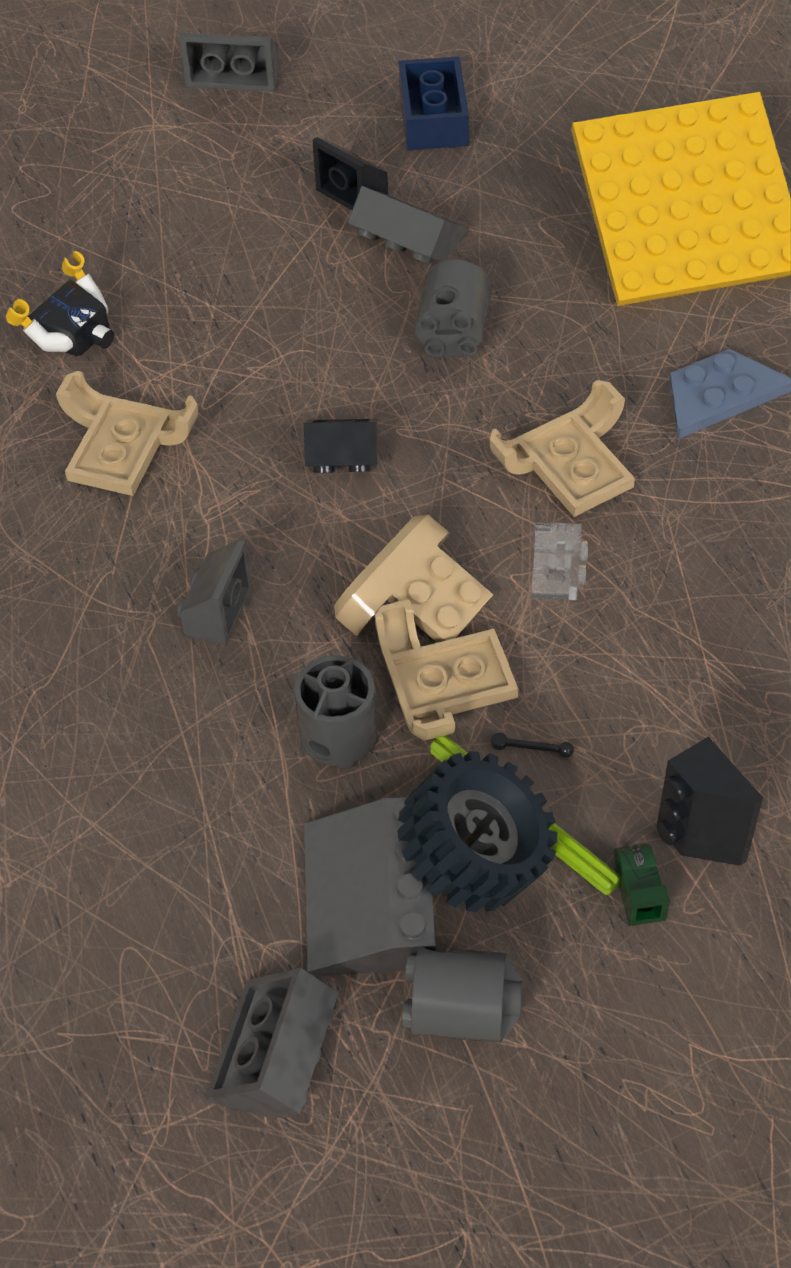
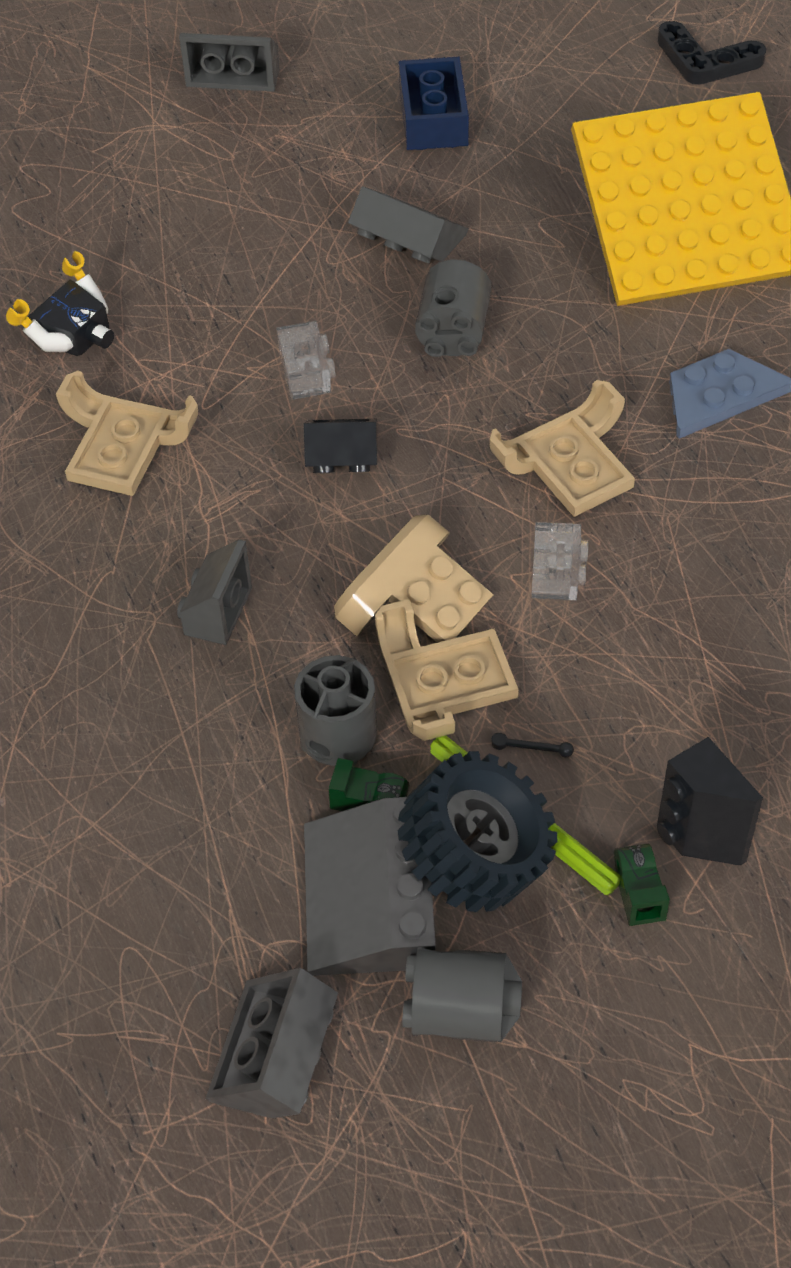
(305, 360): none -> clear brick
(342, 173): black slope -> none
(358, 786): none -> dark green leg
(707, 68): none -> black beam

